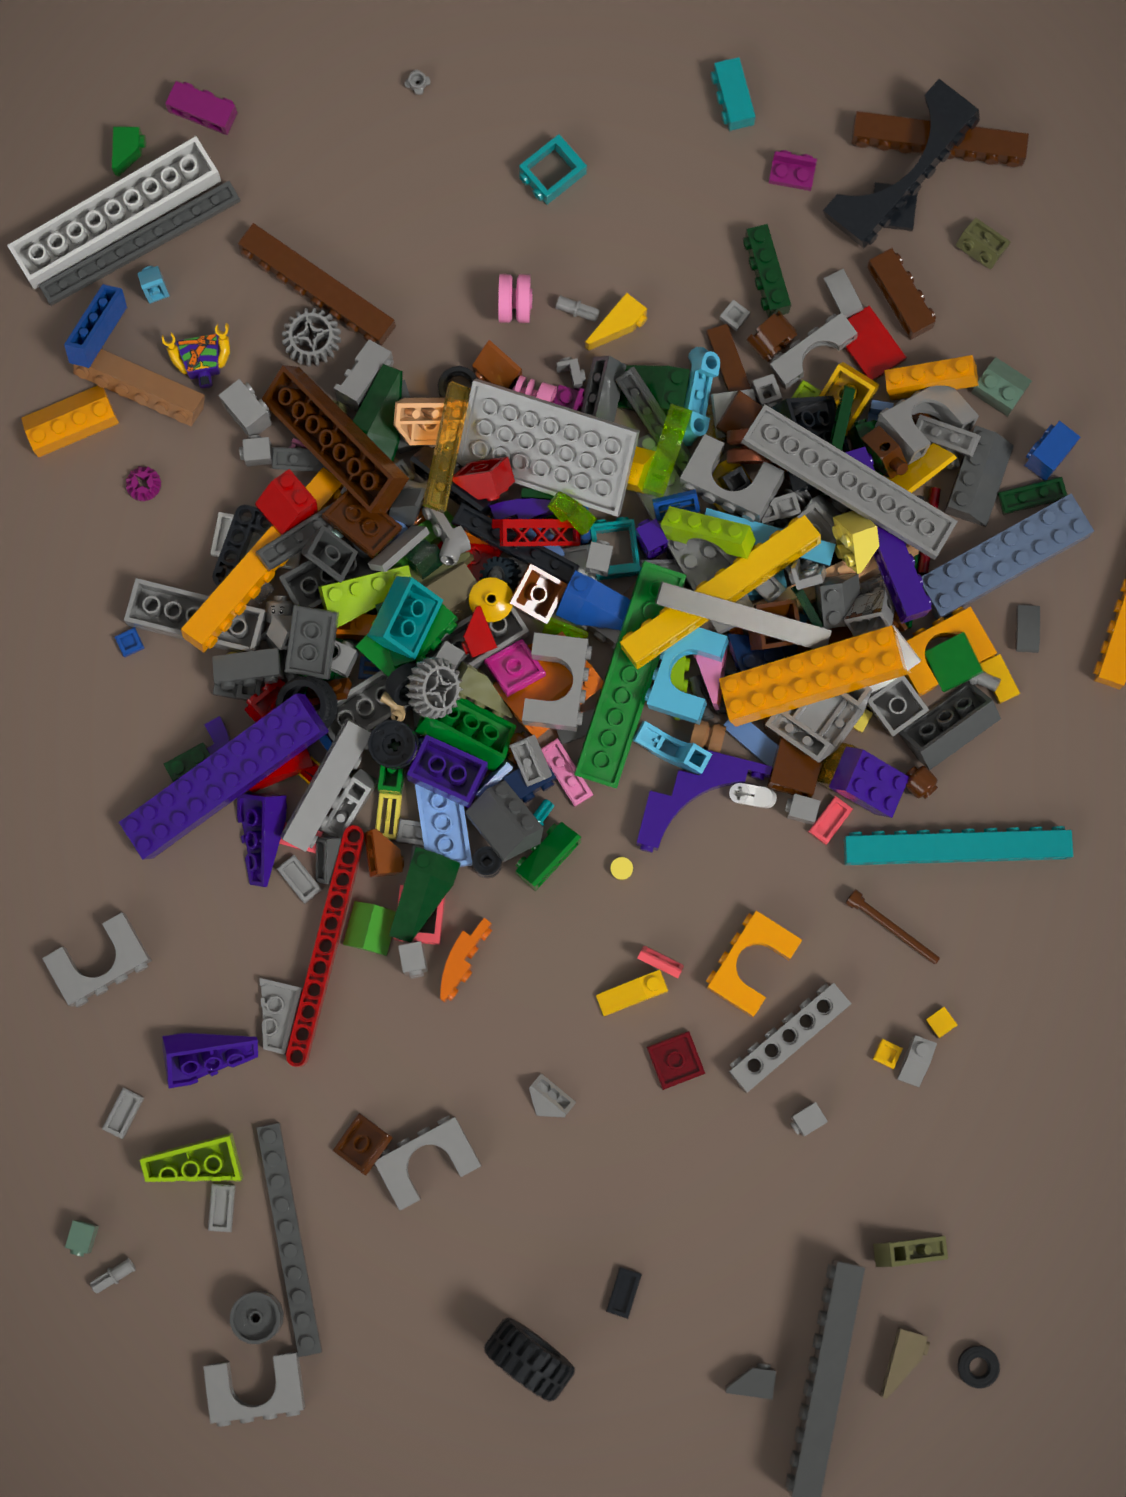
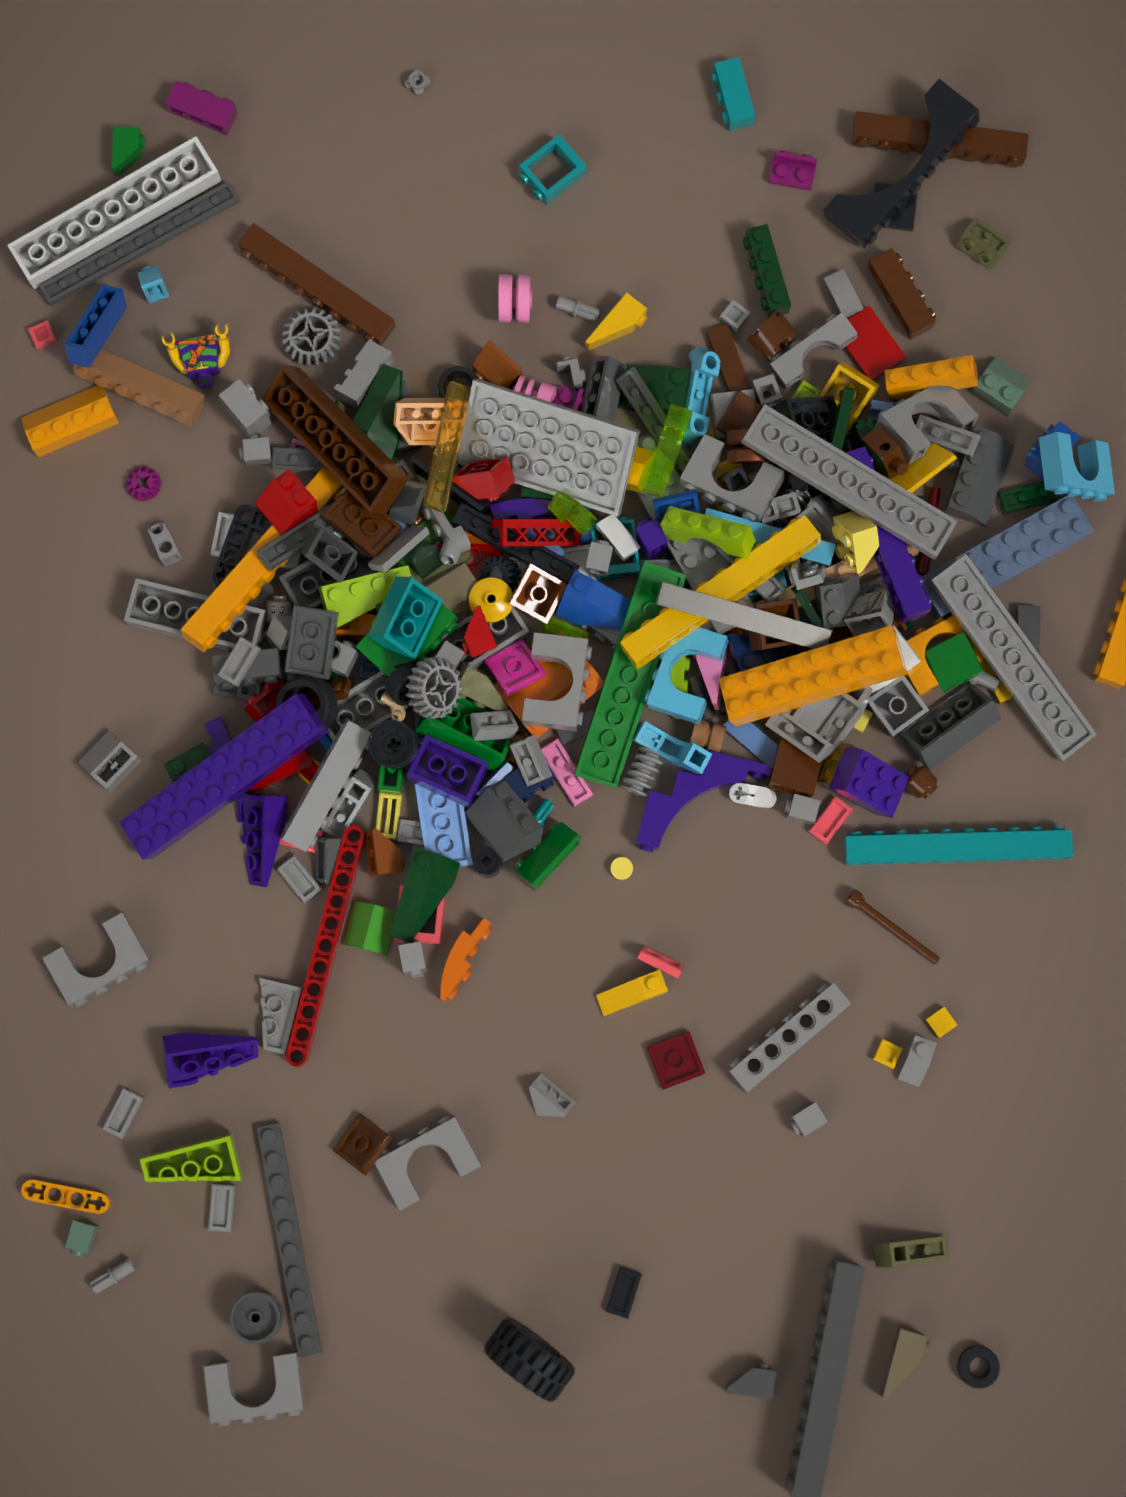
(42, 334): none -> coral tile
(66, 1194): none -> light orange beam
(109, 761): none -> light grey slope
(129, 642): blue tile -> none
(164, 544): none -> light grey leg
(239, 661): none -> light grey tile
(493, 725): none -> light grey slope
(618, 537): none -> white slope
(642, 771): none -> light grey piece
(758, 931): light orange arch -> none
(1013, 657): none -> light grey plate
(1061, 474): none -> medium azure arch

